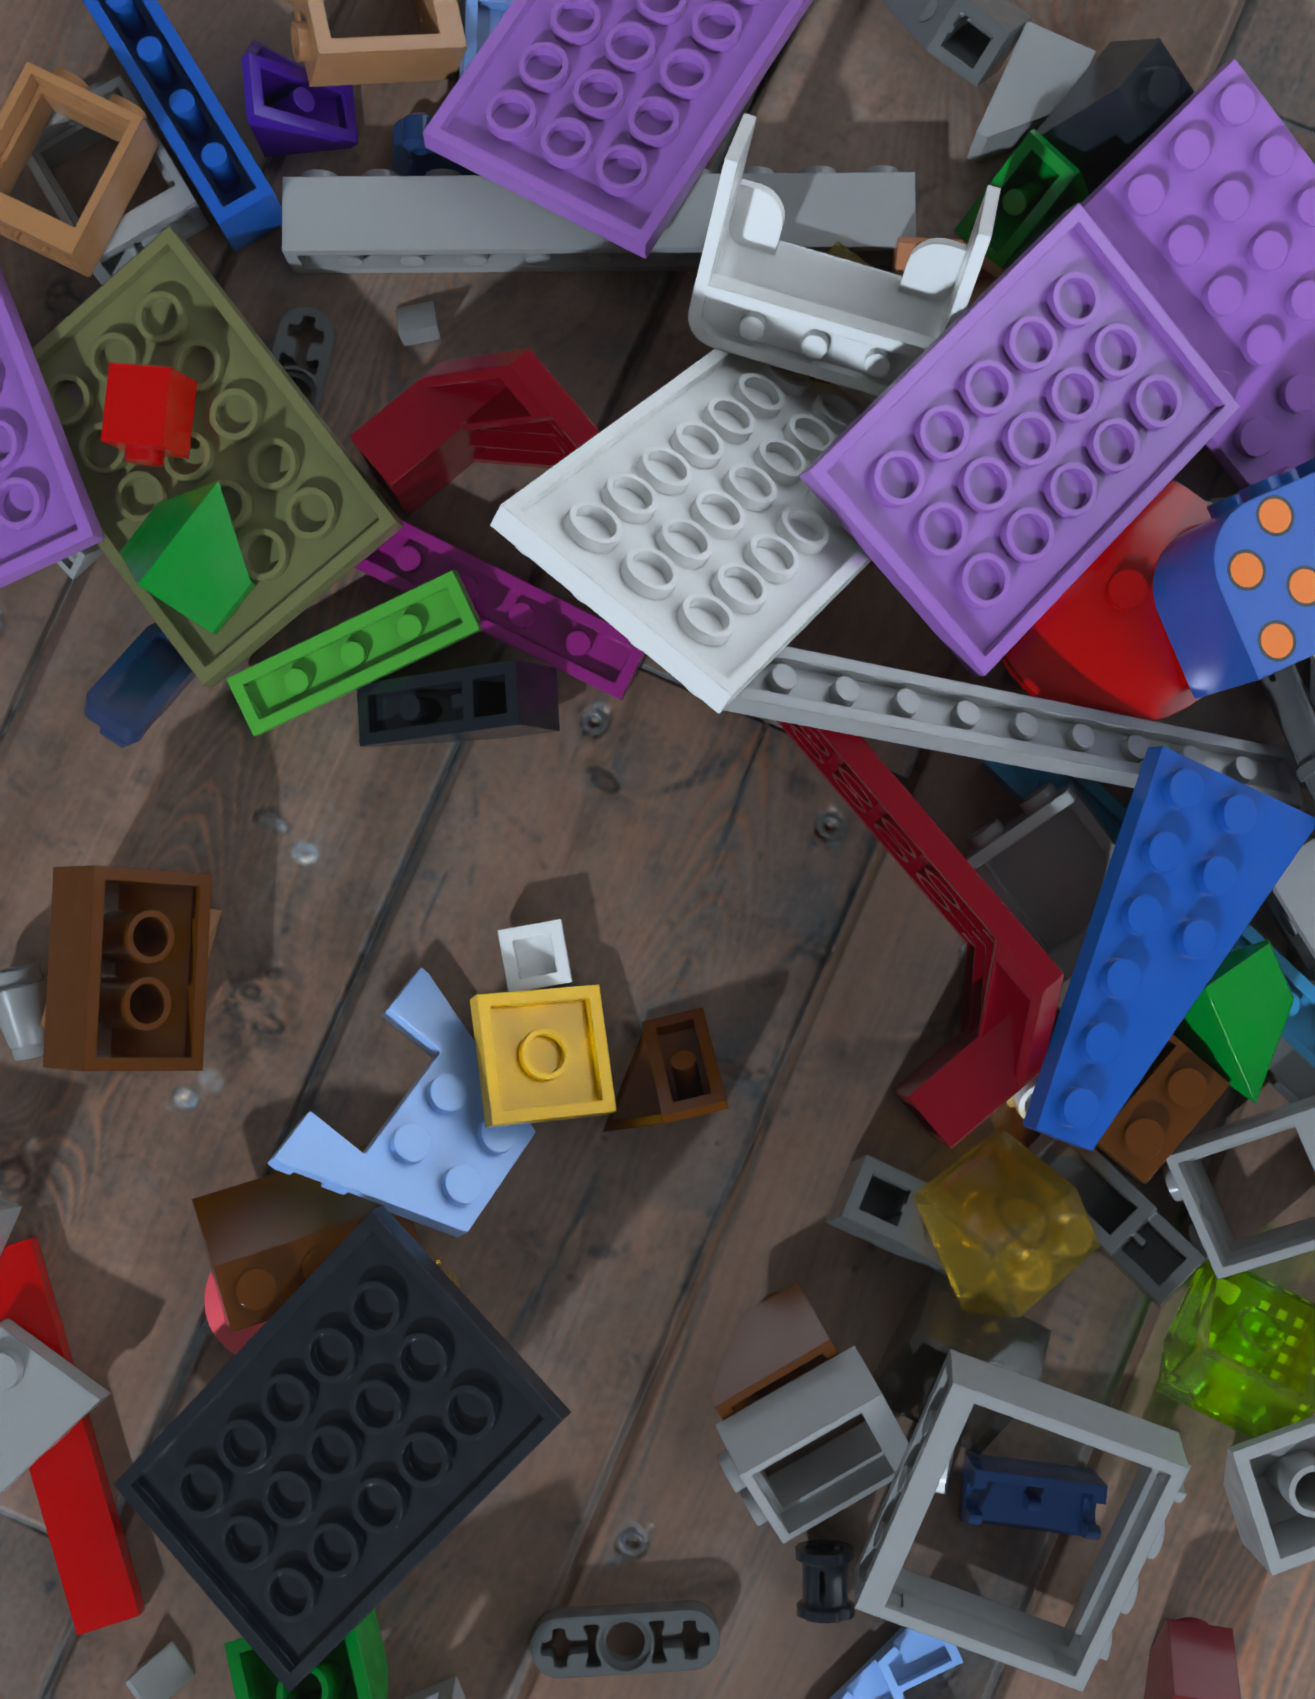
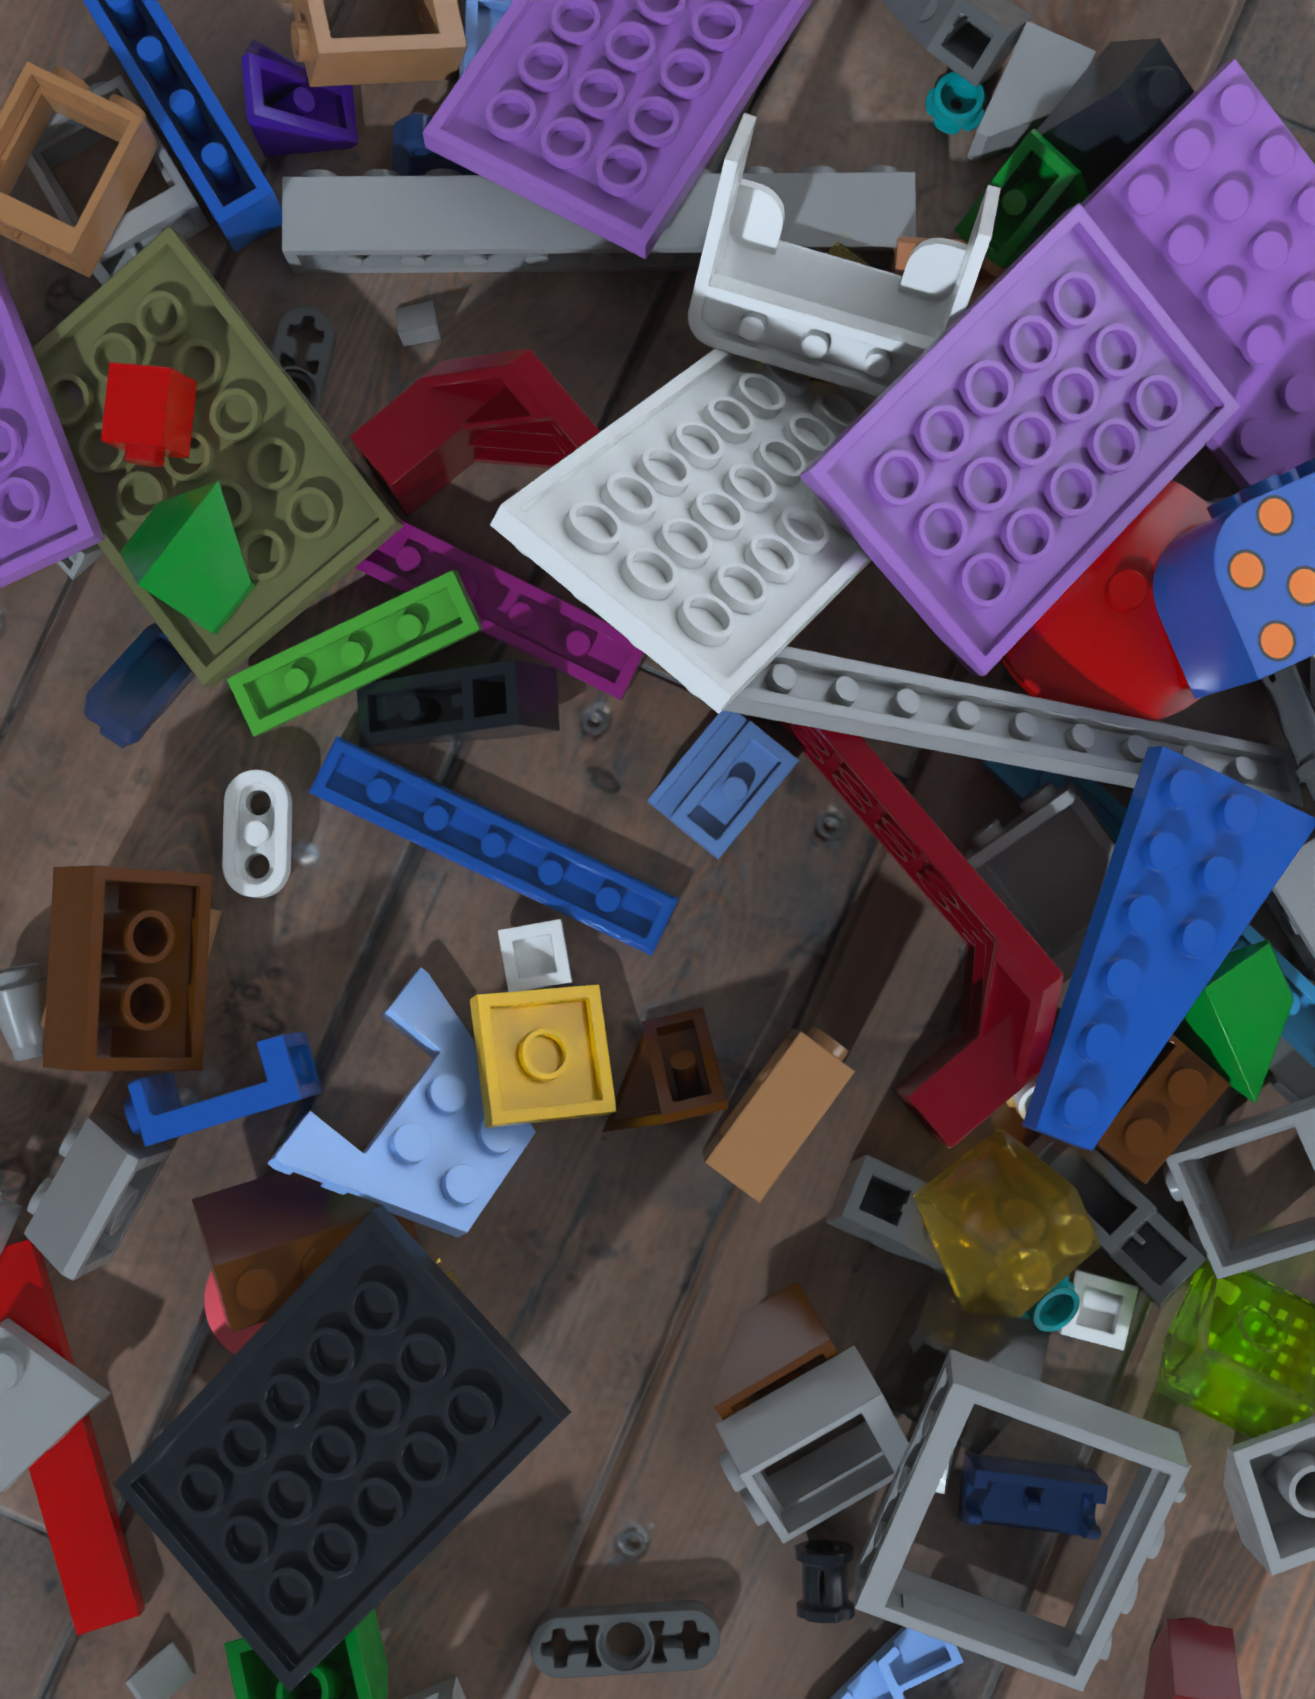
(93, 1195): none -> light grey slope
(157, 1110): none -> blue panel
(254, 835): none -> white plate
(494, 845): none -> blue tile
(722, 781): none -> medium blue plate
(778, 1111): none -> medium nougat window
(953, 88): none -> teal plate
(1055, 1308): none -> teal plate
(1103, 1309): none -> white plate

